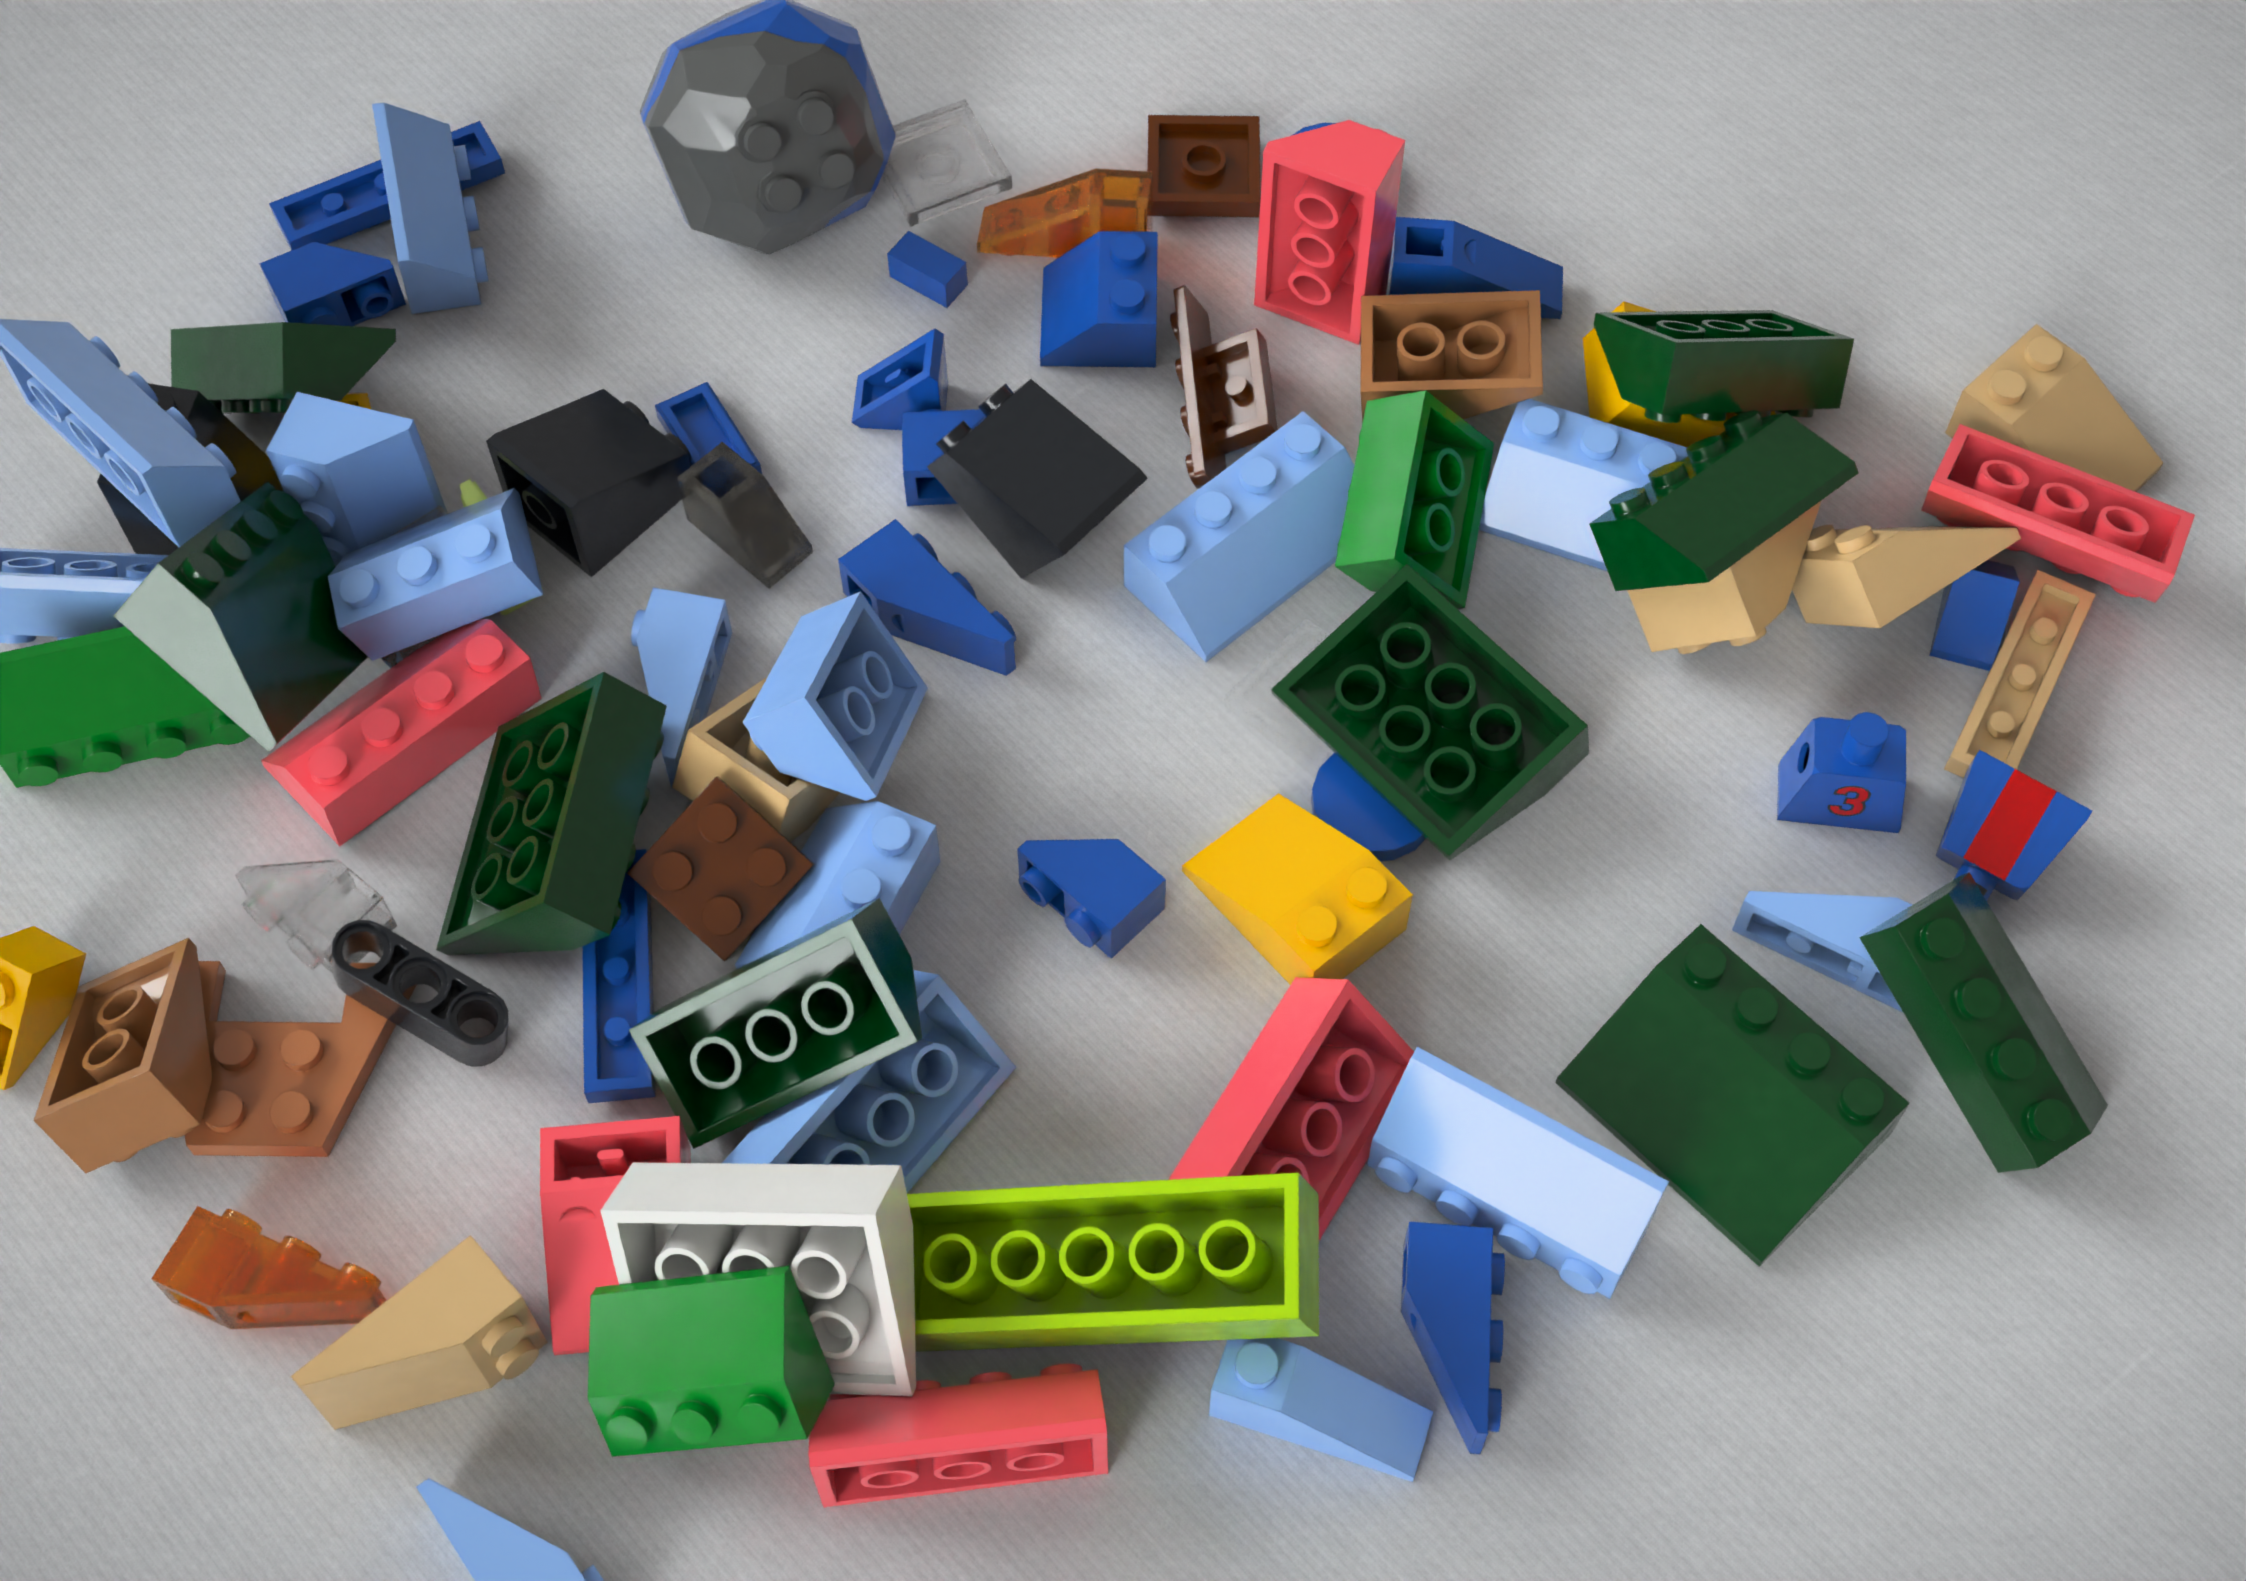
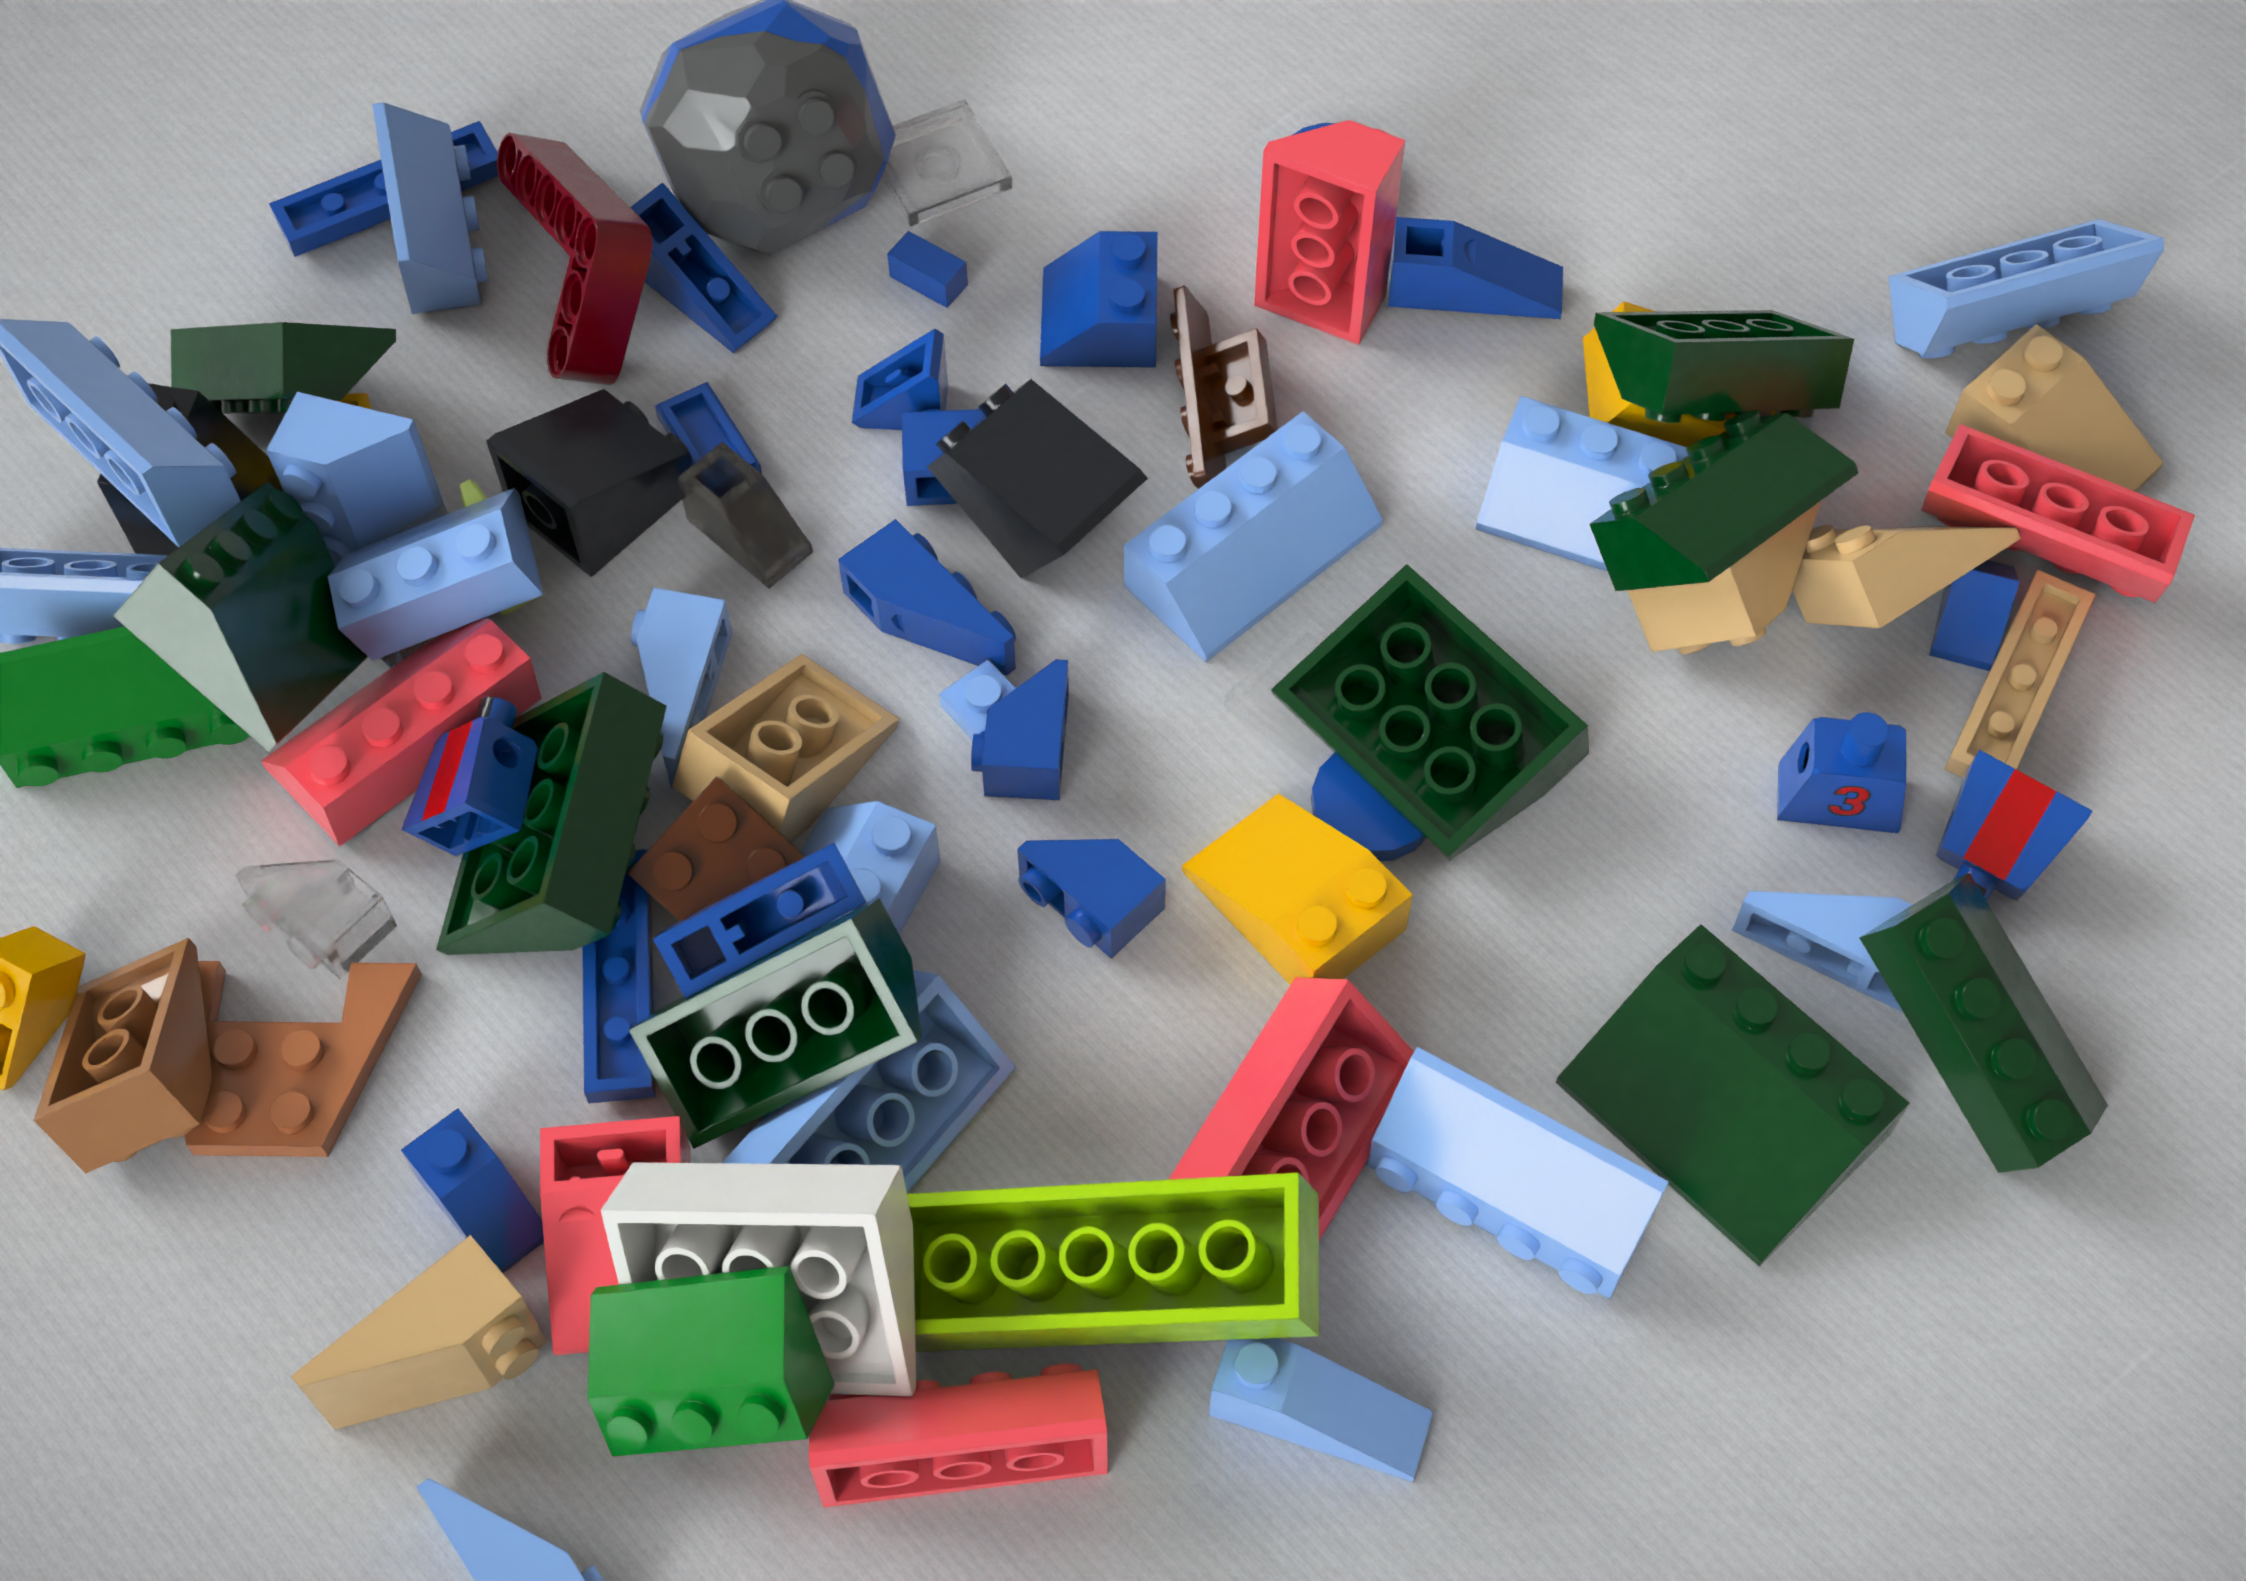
(250, 1281): clear orange slope -> none
(331, 285): blue slope -> none
(407, 965): black beam -> none
(474, 782): none -> blue torso
(475, 1190): none -> blue slope
(606, 251): none -> dark red beam
(698, 275): none -> blue slope
(758, 919): none -> blue slope
(837, 700): light blue slope -> none
(973, 695): none -> light blue plate
(1026, 738): none -> blue slope
(1068, 213): clear orange slope -> none
(1204, 165): reddish brown plate -> none
(1415, 495): green slope -> none
(1448, 1311): blue slope -> none
(1459, 347): medium nougat slope -> none
(2019, 286): none -> light blue slope

